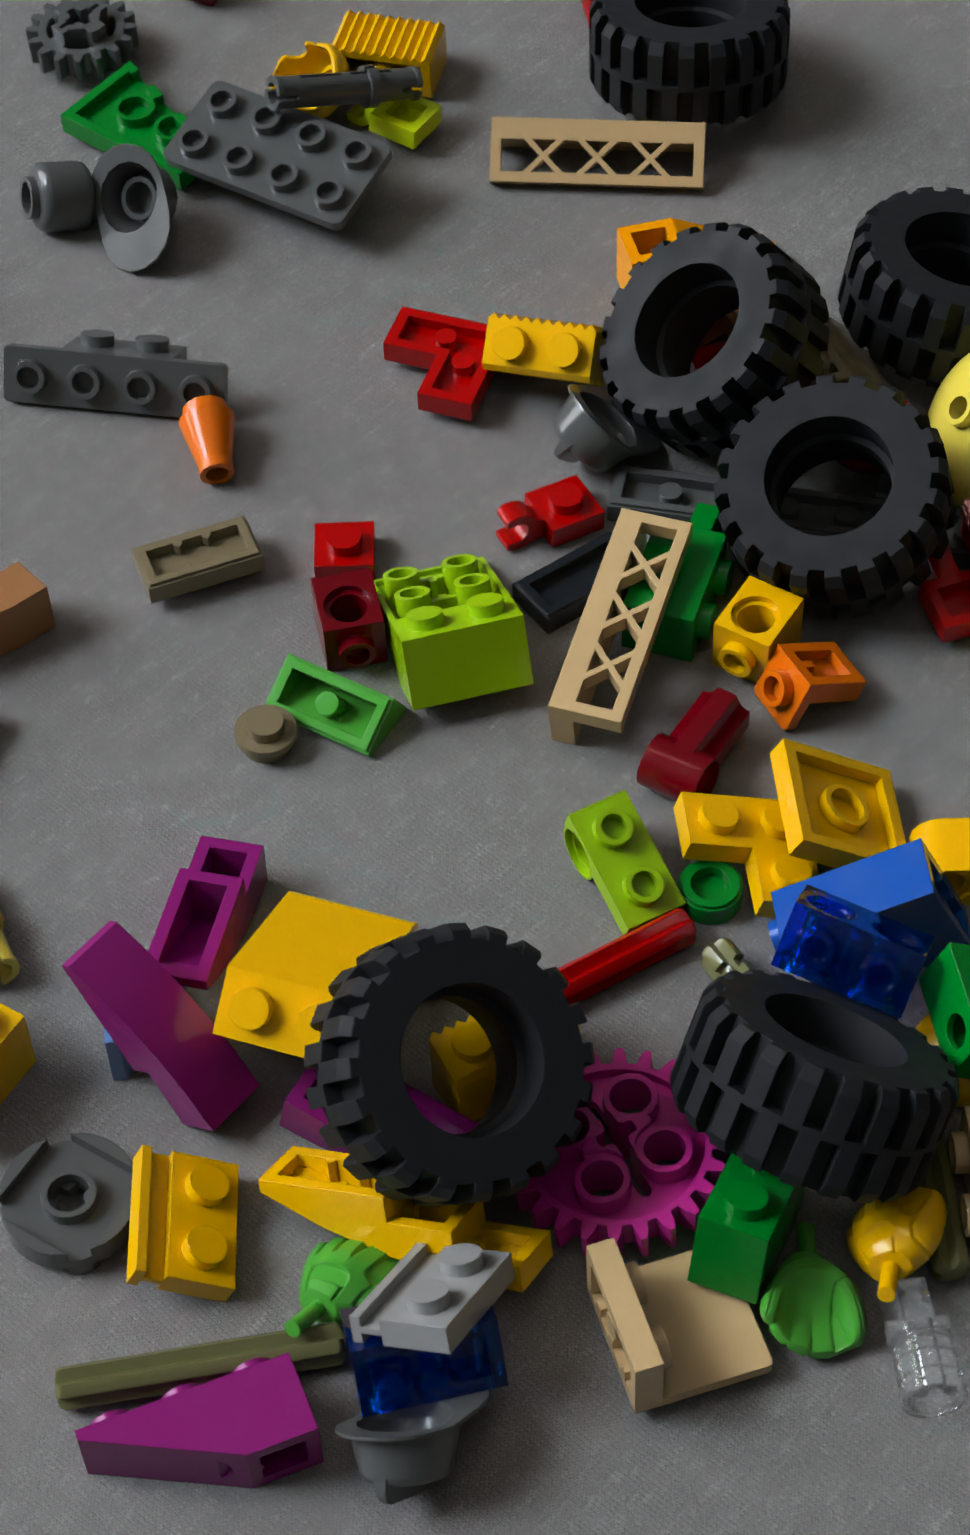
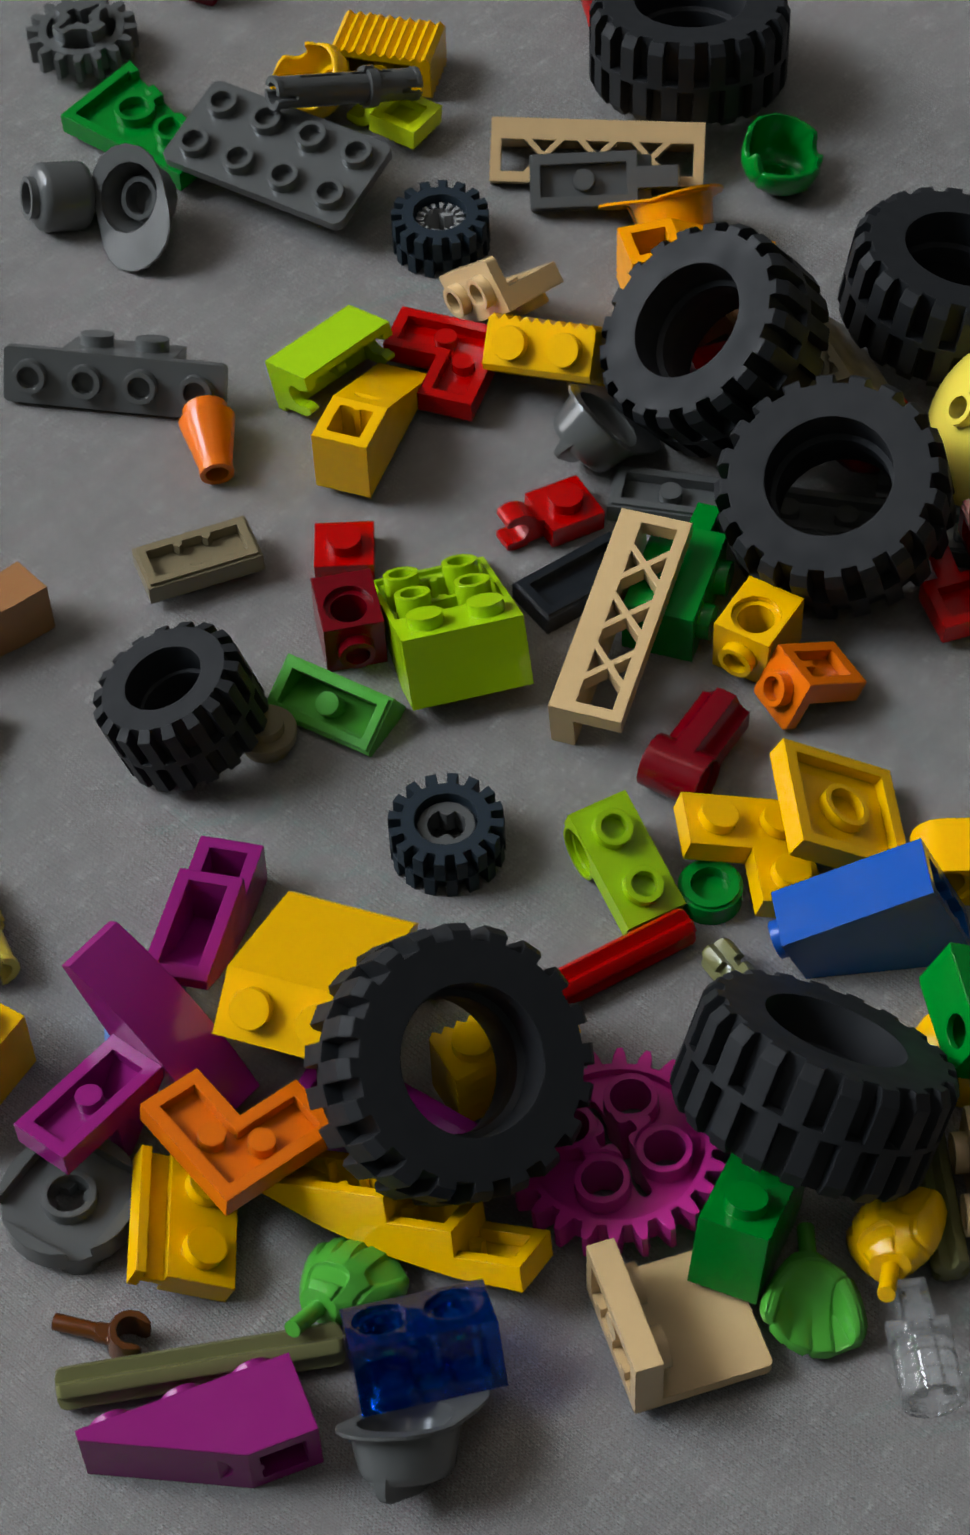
(92, 1105): none -> magenta slope
(107, 1333): none -> reddish brown hand
(180, 706): none -> black tyre
(230, 1152): none -> orange plate
(325, 356): none -> lime hinge
(364, 428): none -> yellow slope
(433, 1298): light grey plate -> none
(440, 227): none -> black bush
(447, 859): none -> black bush
(481, 289): none -> tan bracket
(596, 178): none -> dark grey hinge
(686, 204): none -> light orange piece
(781, 154): none -> green hair
(852, 950): clear blue brick -> none

